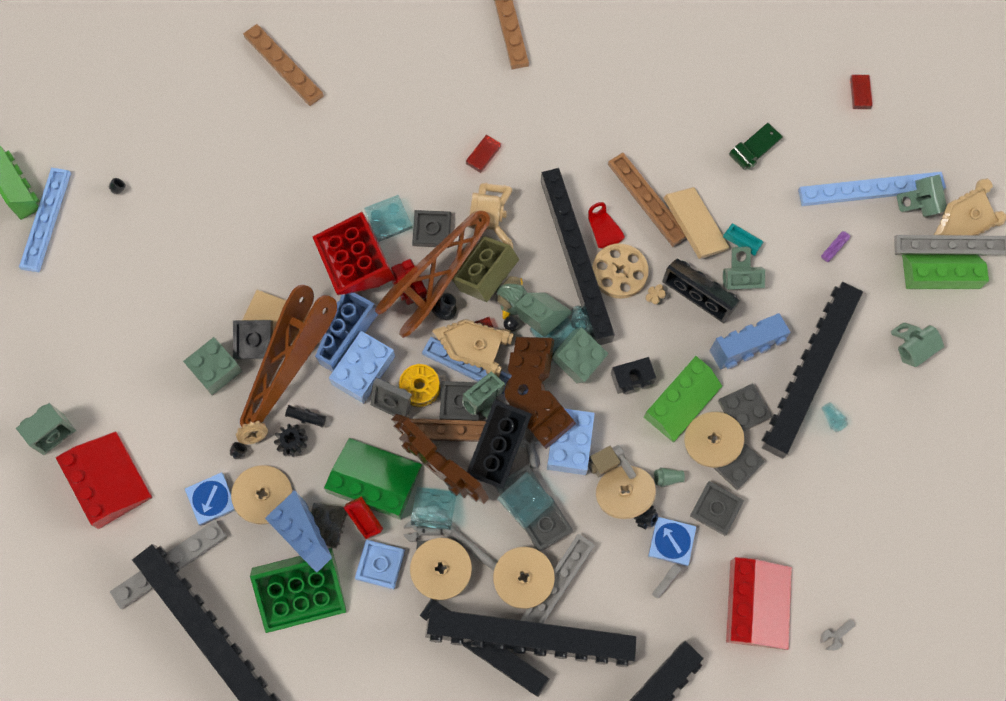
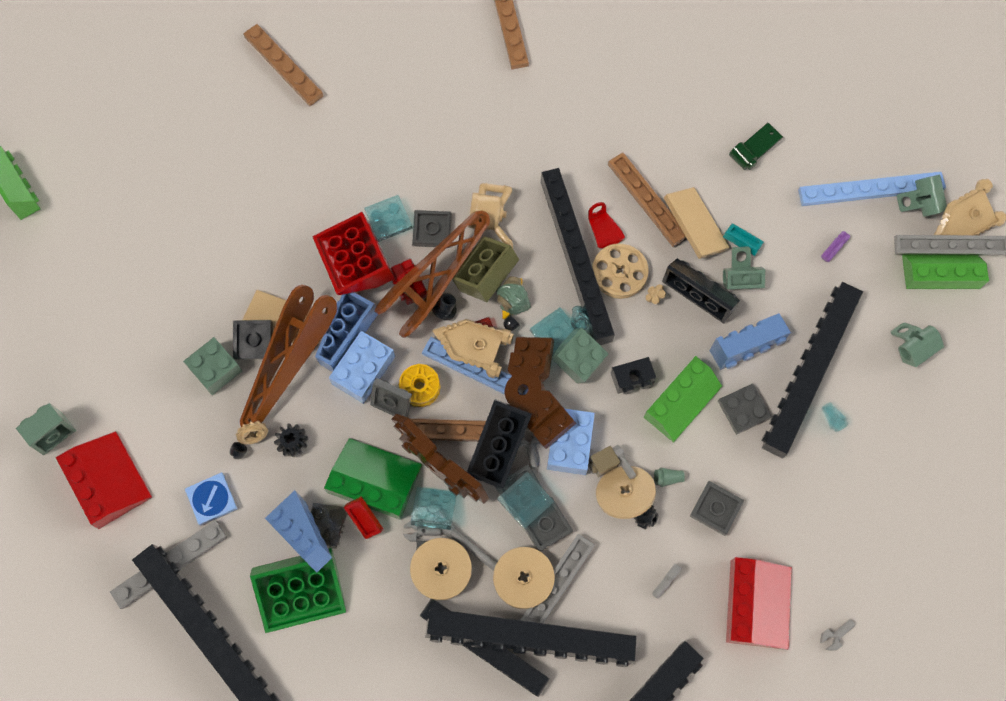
(45, 220): light blue tile -> none
(116, 186): black hinge -> none
(253, 481): tan piece -> none
(305, 416): black pin -> none
(380, 564): light blue tile -> none
(451, 401): dark grey plate -> none
(482, 394): sand green piece -> none
(483, 153): clear red tile -> none
(541, 312): sand green slope -> none
(672, 541): tile -> none
(724, 450): tan piece -> none
(741, 468): dark grey plate -> none
(861, 91): clear red tile -> none

